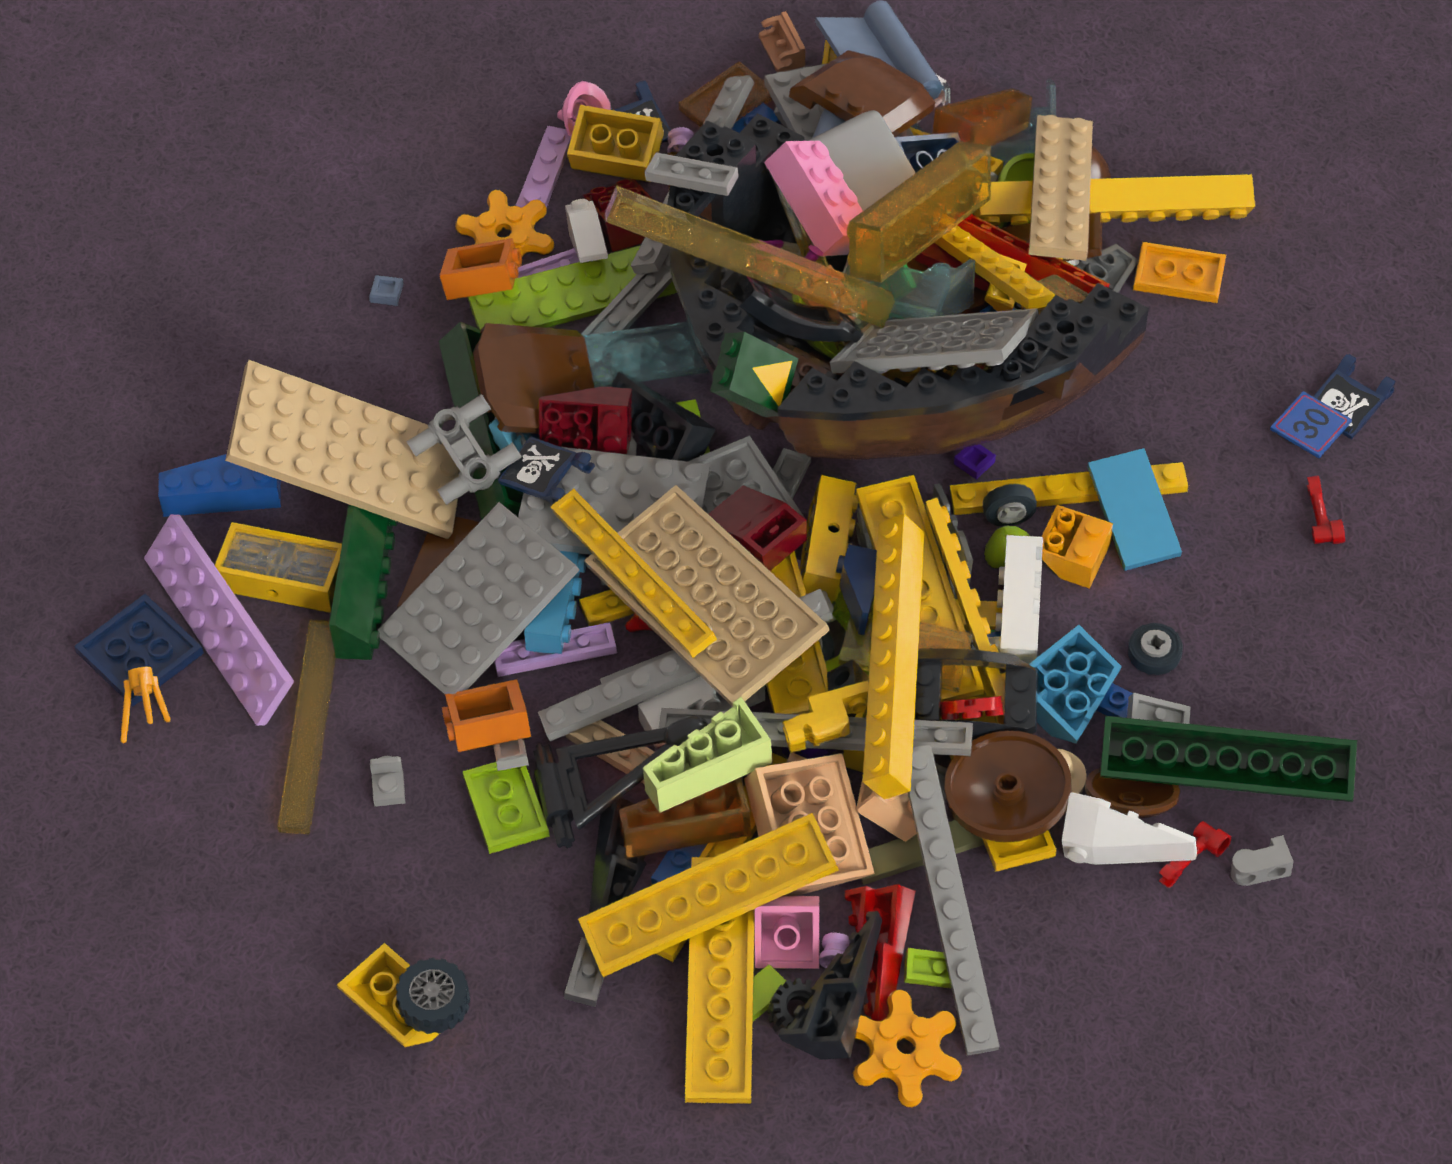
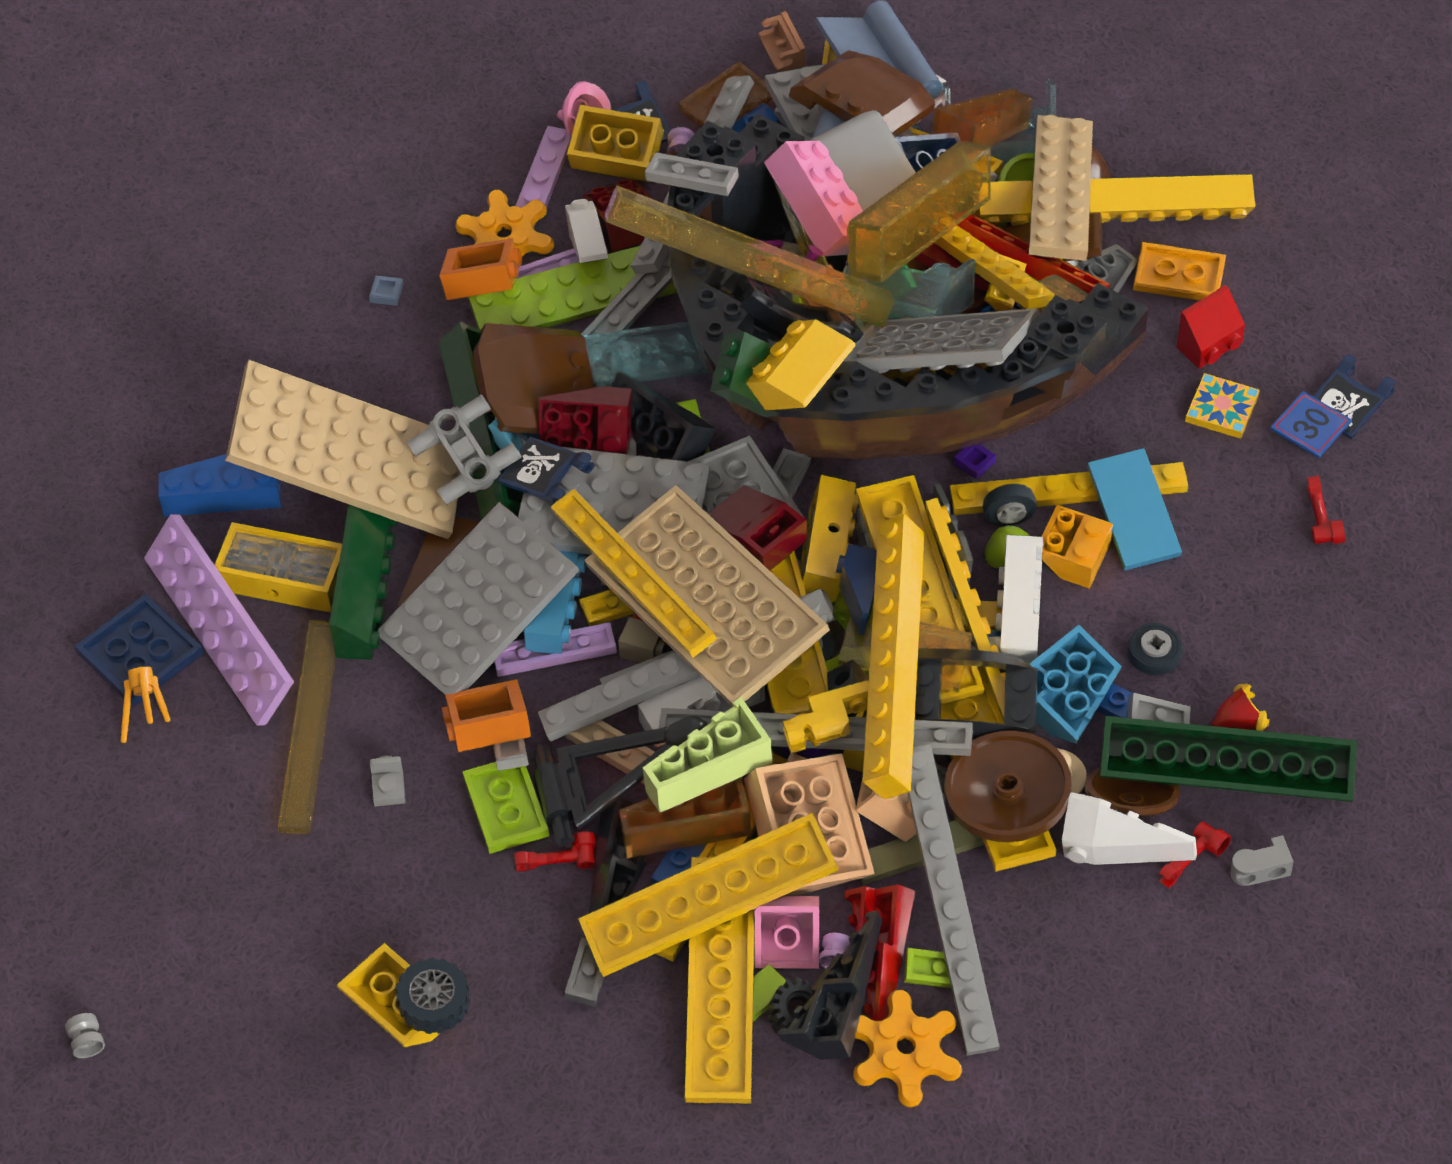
(85, 1037): none -> light grey wheel
(581, 852): none -> red brick
(640, 642): none -> dark tan brick
(799, 365): none -> yellow slope
(971, 708): red plate -> none
(1210, 328): none -> red slope
(1222, 405): none -> tile
(1240, 712): none -> red hat

